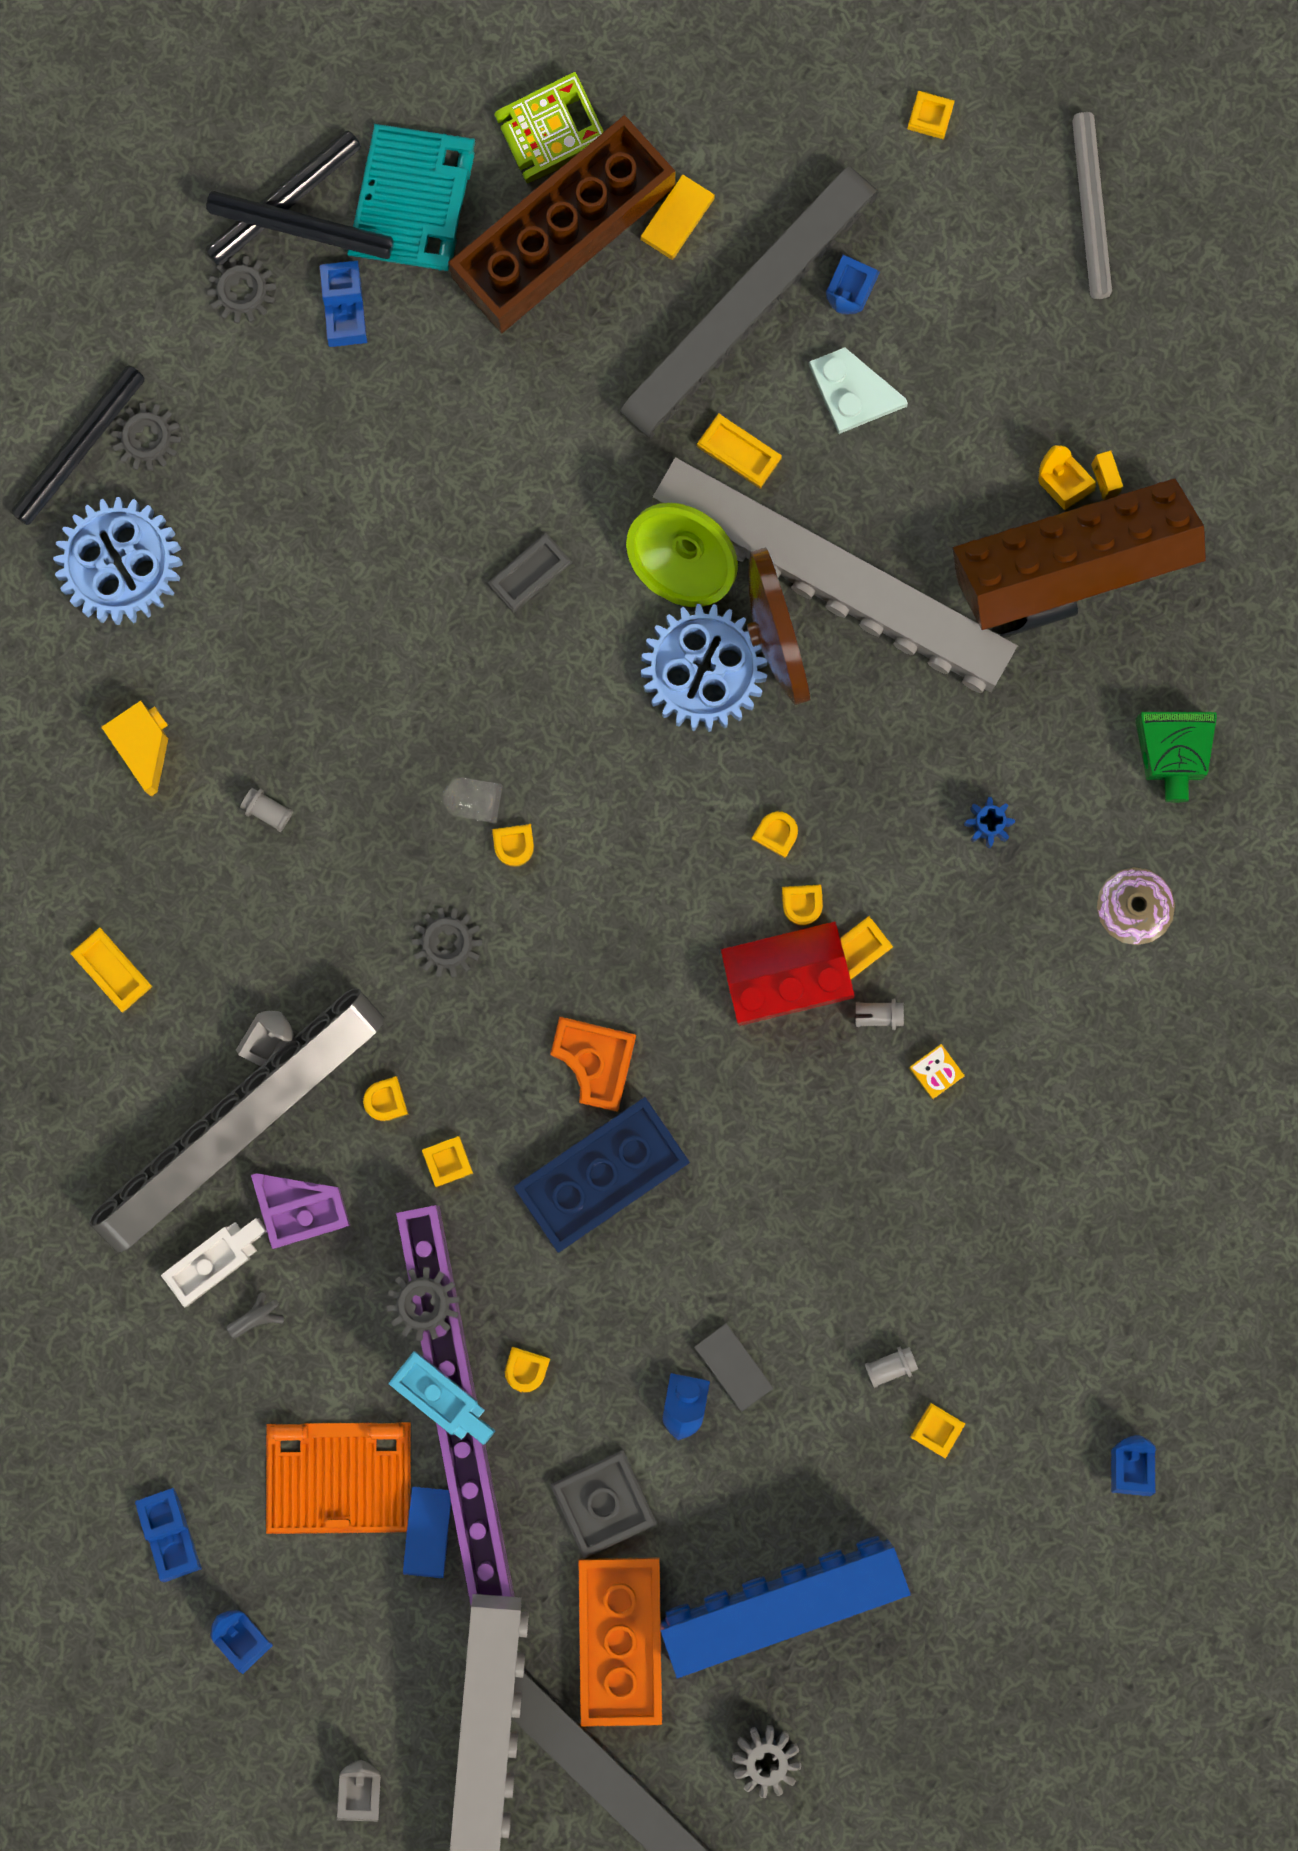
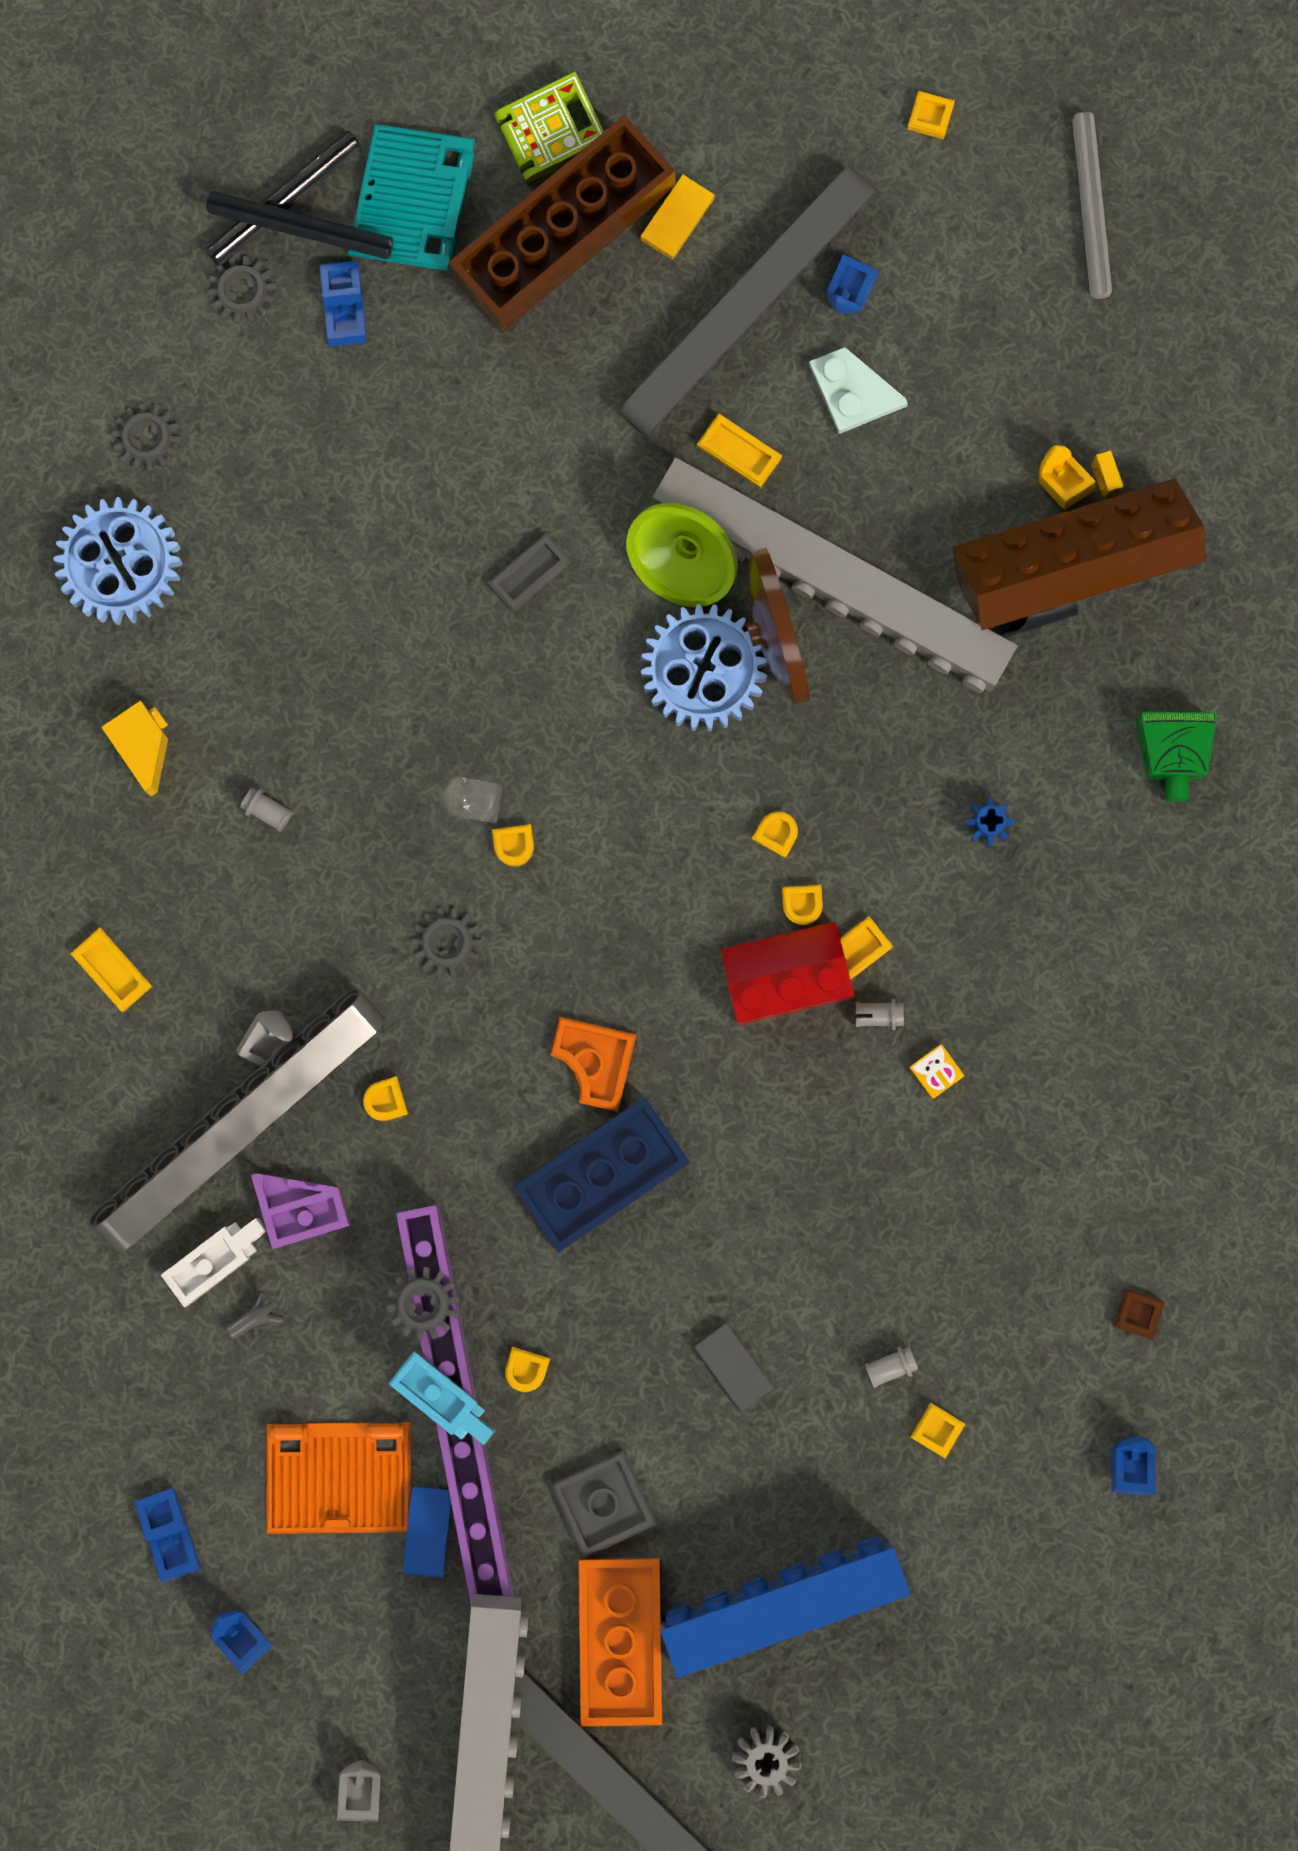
(78, 445): black axle -> none
(447, 1161): yellow tile -> none
(684, 1405): blue plate -> none
(1122, 920): dish -> none
(1139, 1314): none -> reddish brown tile

